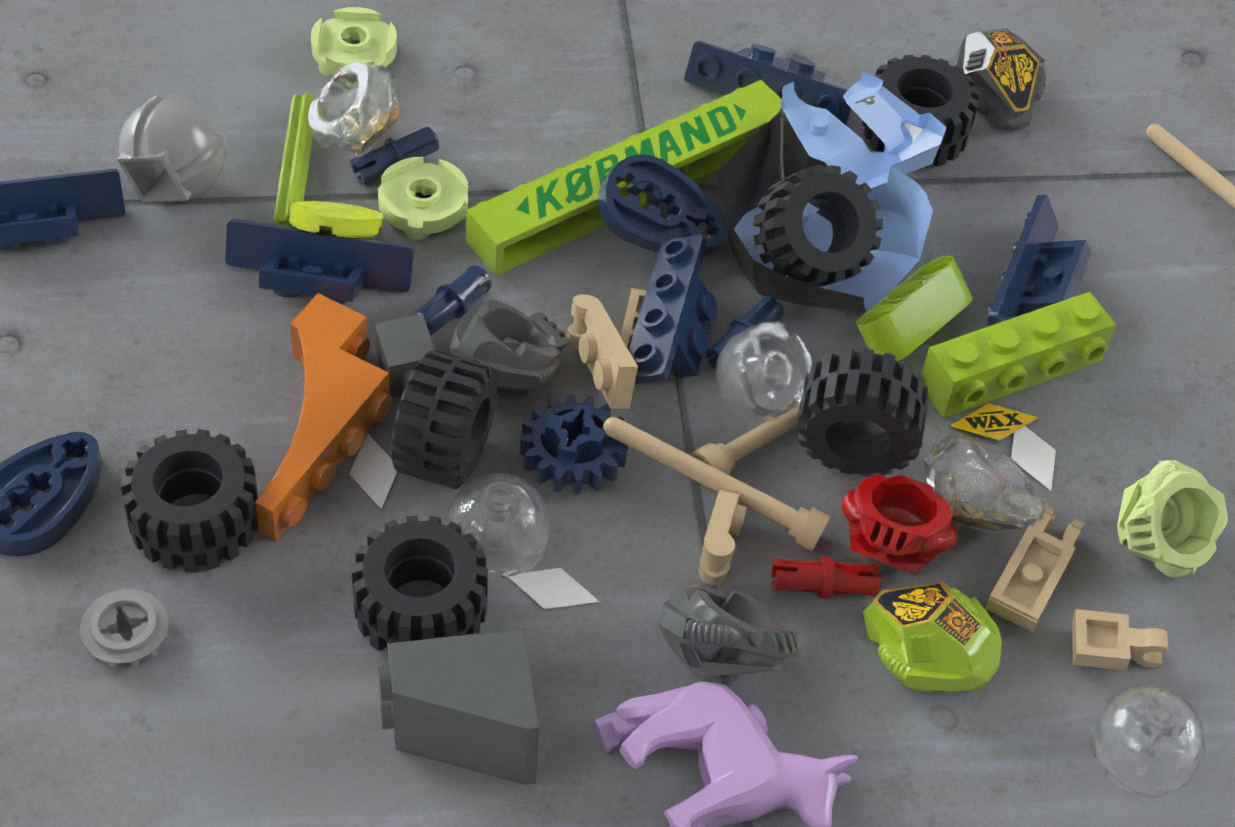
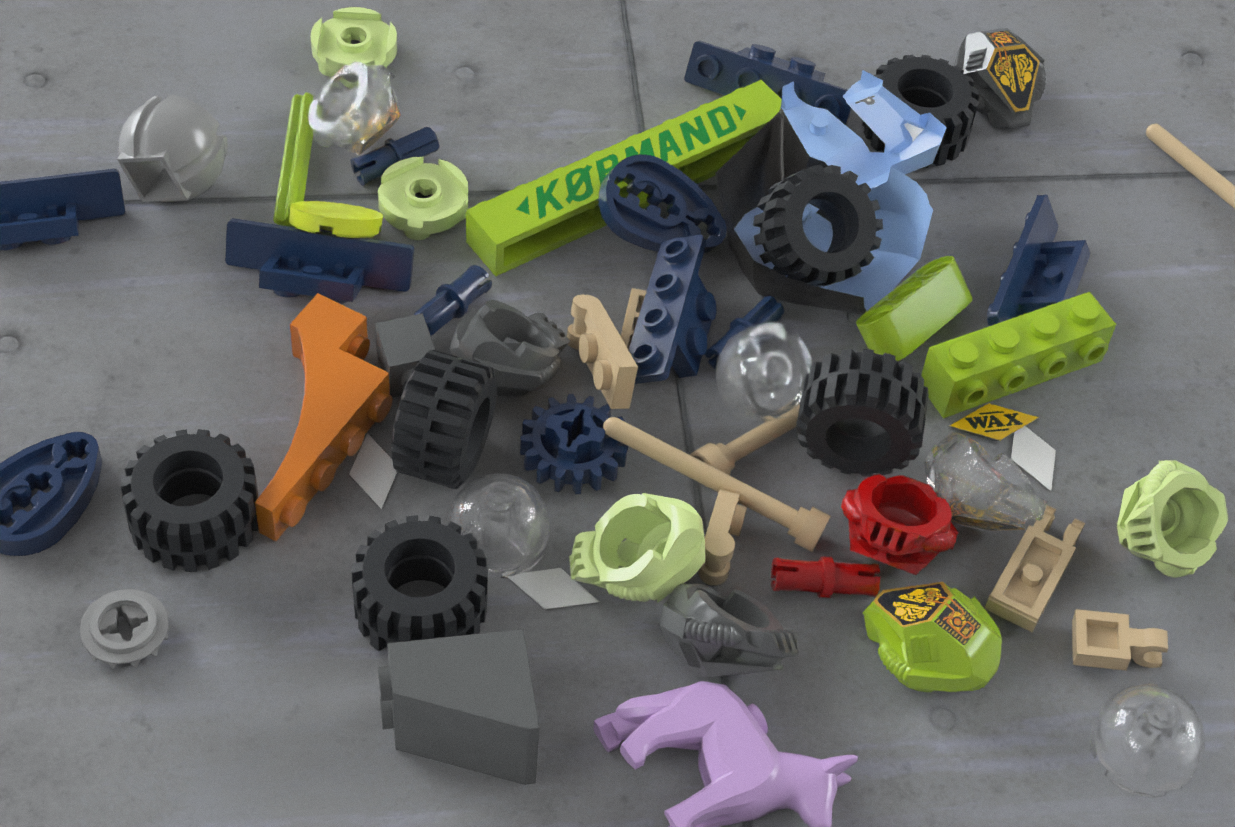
(660, 550): none -> yellowish green helmet

